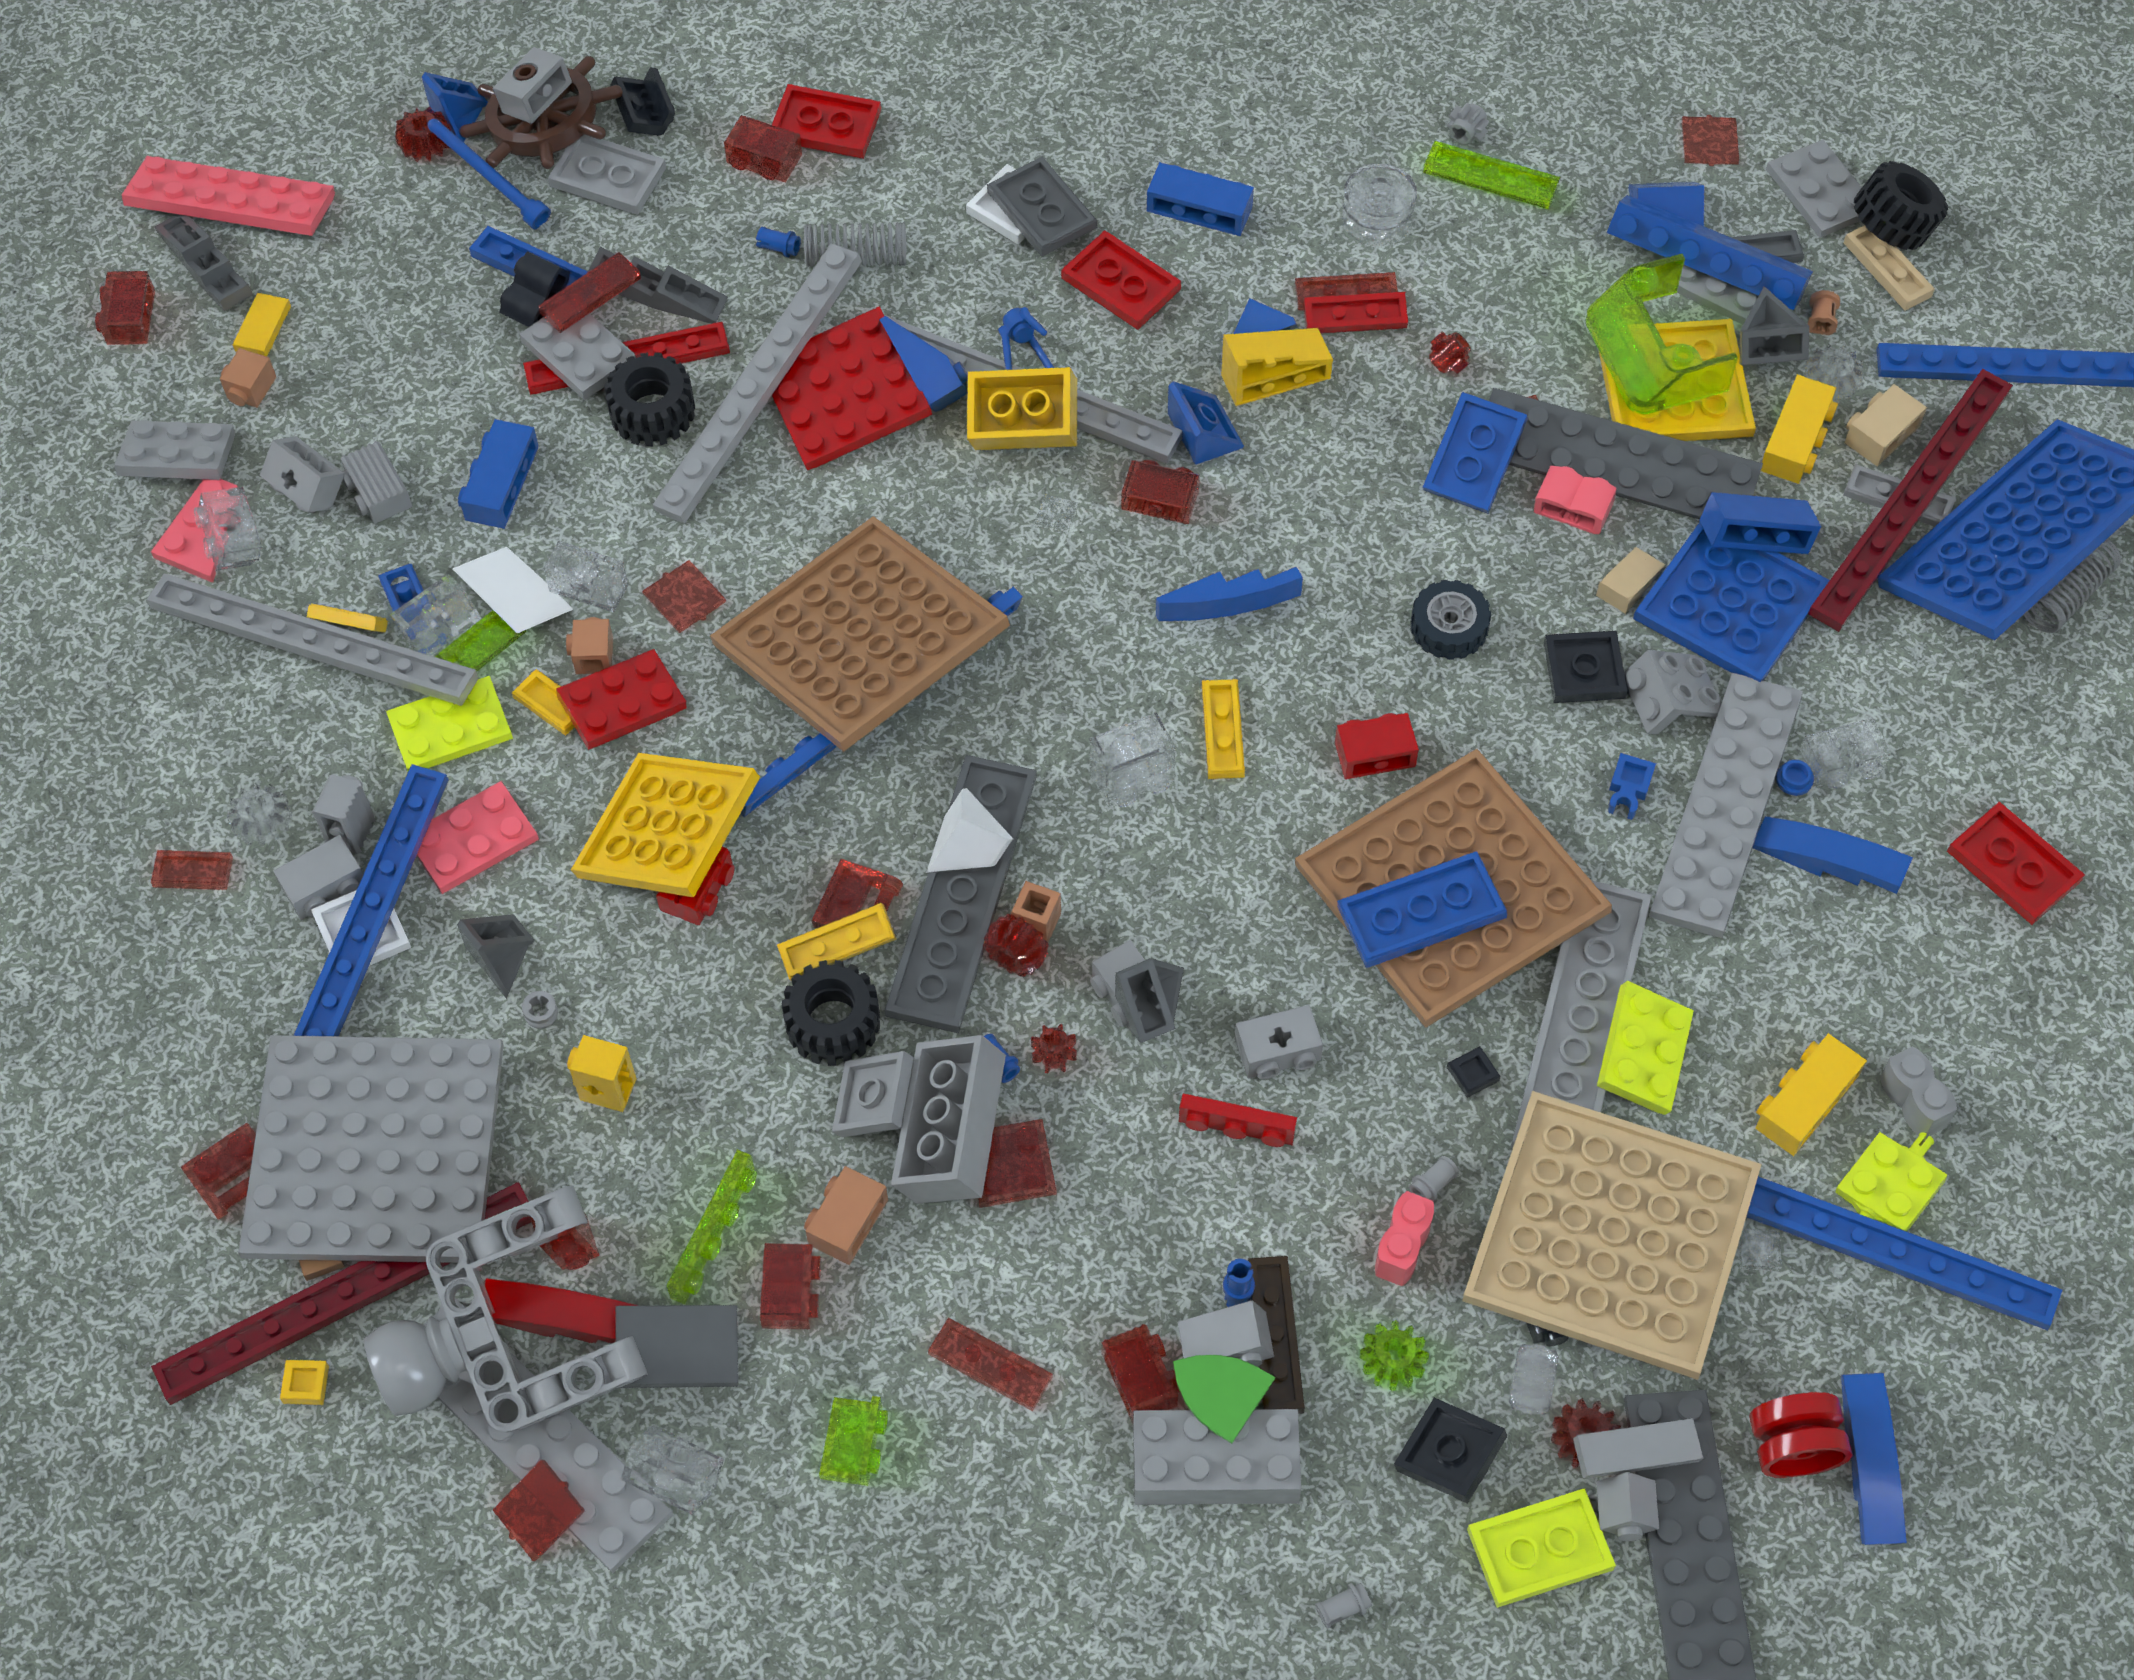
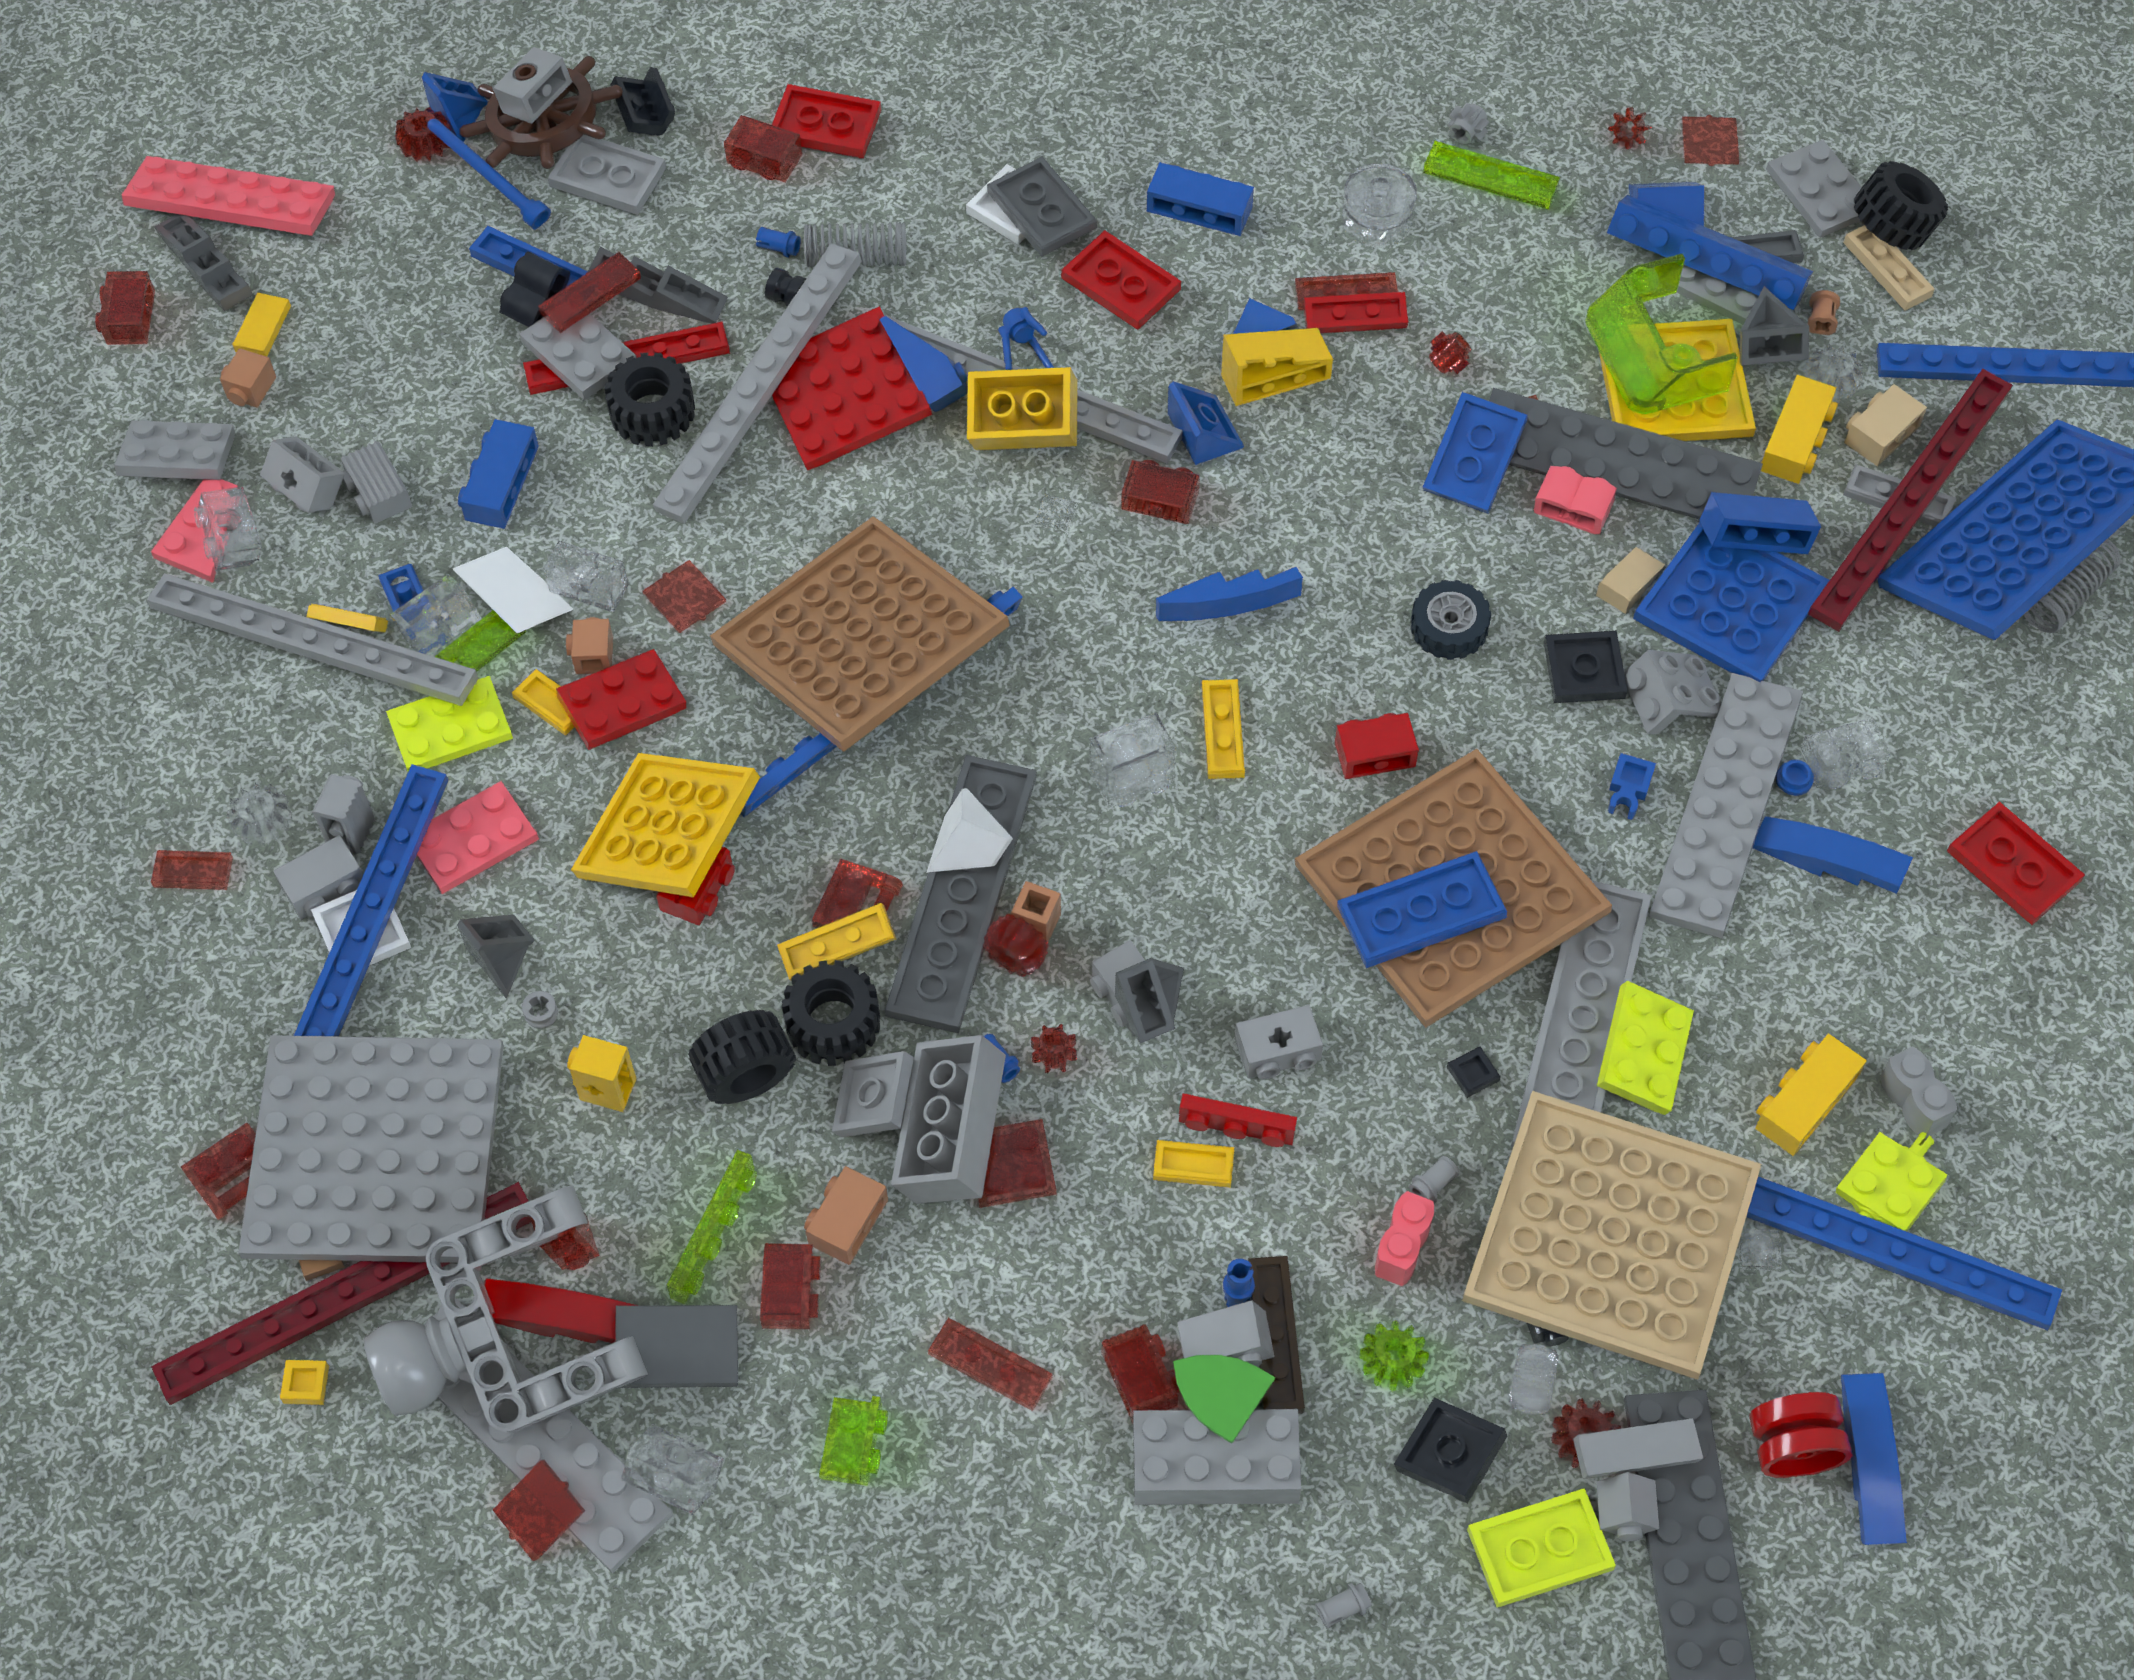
(742, 1057): none -> black tyre
(782, 286): none -> black wheel
(1193, 1163): none -> yellow tile
(1620, 127): none -> clear red gear

